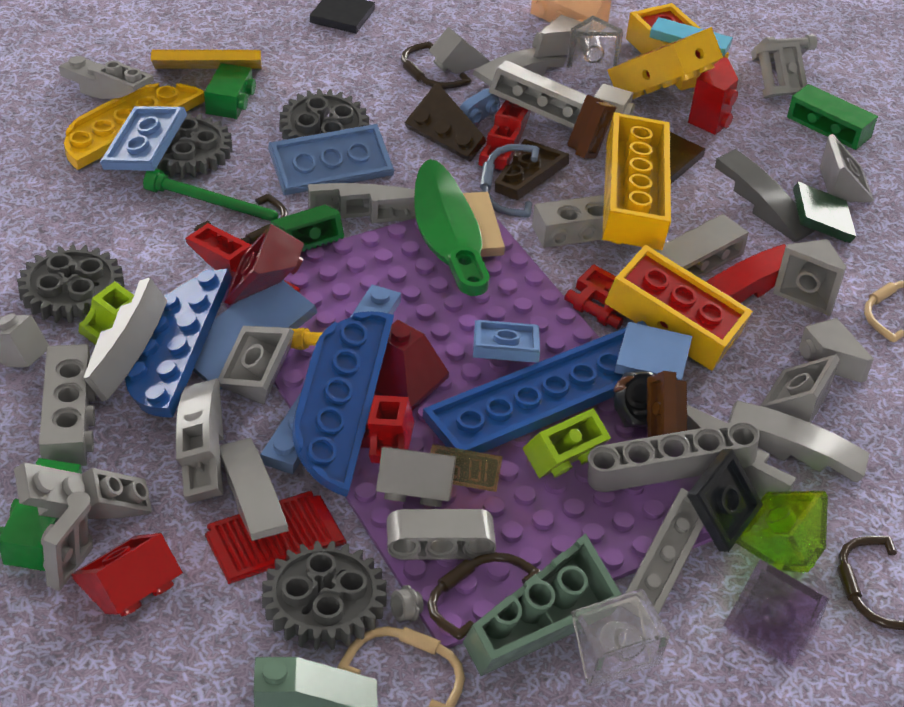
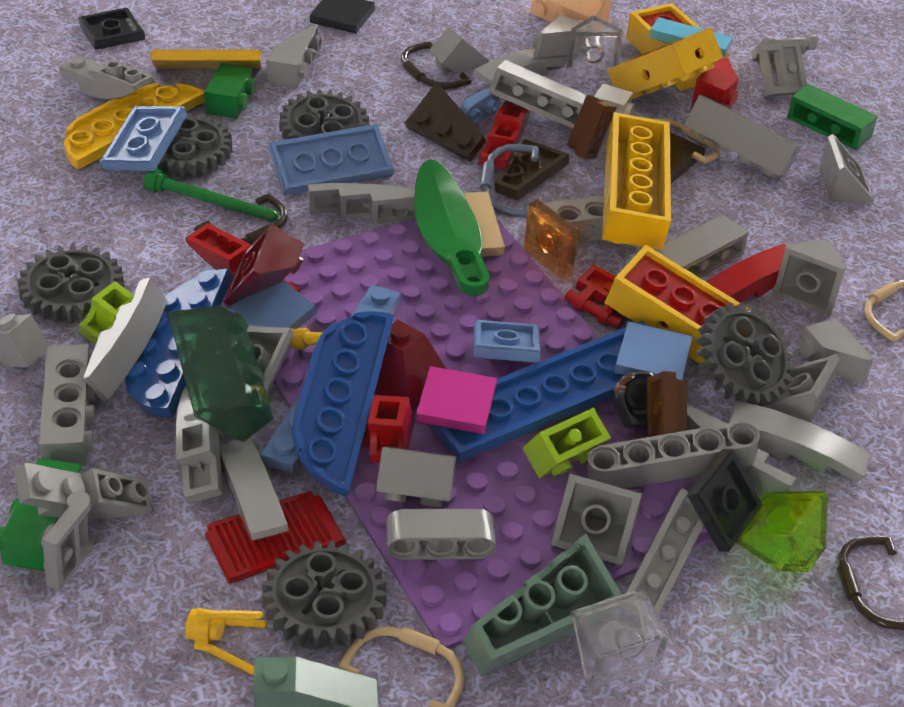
(111, 28): none -> black tile
(129, 574): red slope -> none
(209, 625): none -> yellow plant
(221, 370): none -> clear green slope
(291, 58): none -> light grey slope
(313, 226): green brick -> none
(406, 604): light grey plate -> none
(456, 400): none -> dark pink tile
(458, 574): dark brown piece -> none
(473, 468): clear yellow tile -> none
(551, 239): none -> clear orange plate
(602, 513): none -> light grey slope
(685, 130): none -> tan piece
(742, 136): none -> light grey brick
(745, 354): none -> dark grey gear
(769, 198): dark grey slope -> none
(777, 612): clear purple slope -> none
(824, 212): tile -> none

